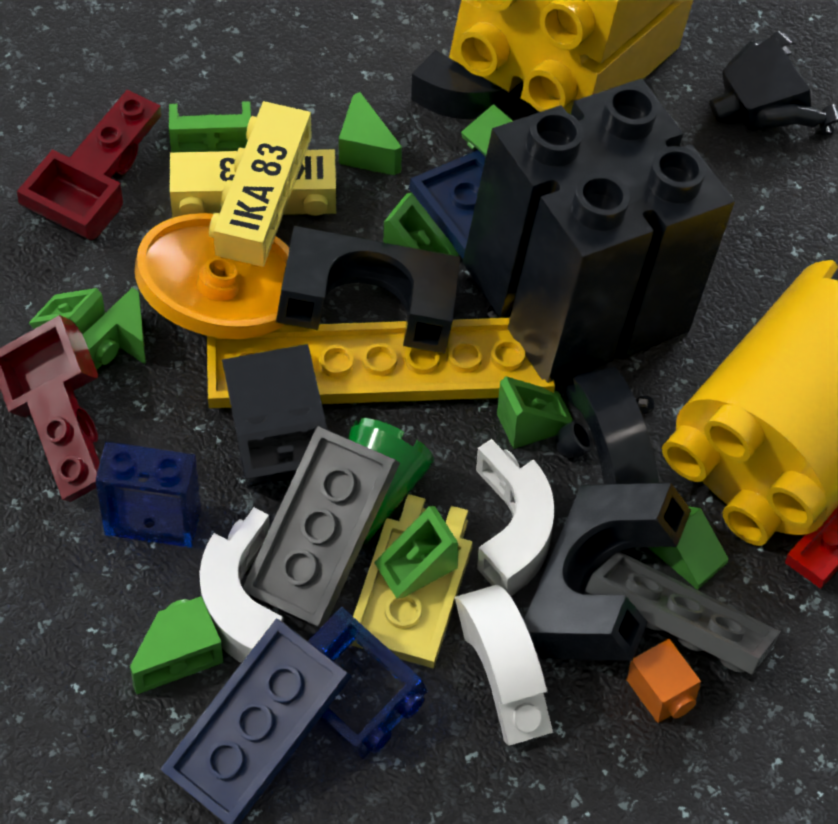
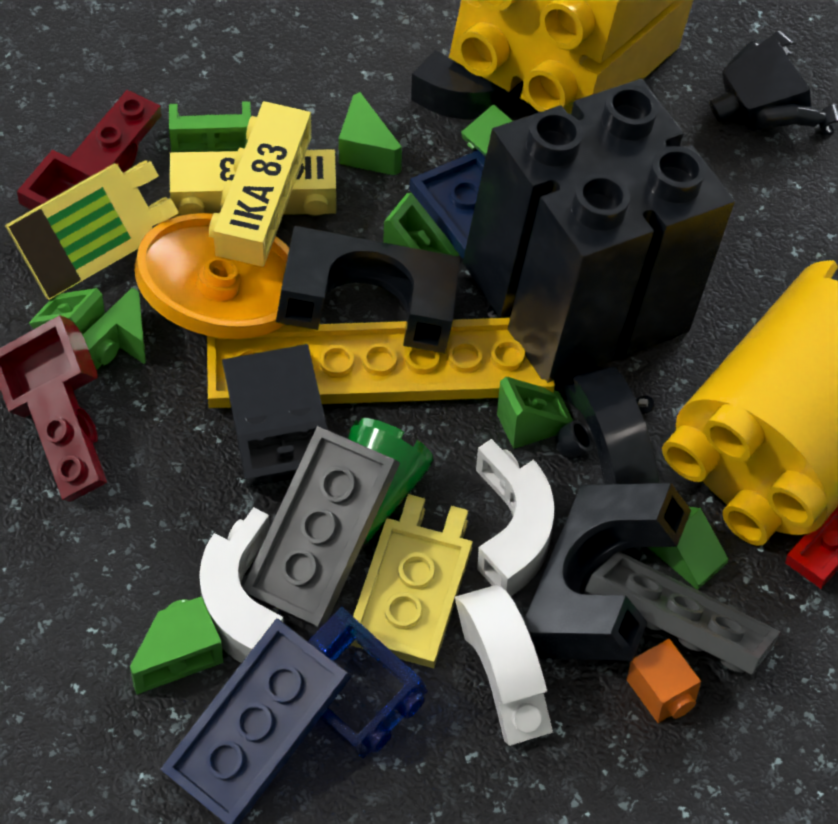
(88, 227): none -> tile
(128, 511): clear blue window -> none
(419, 554): bright green slope -> none

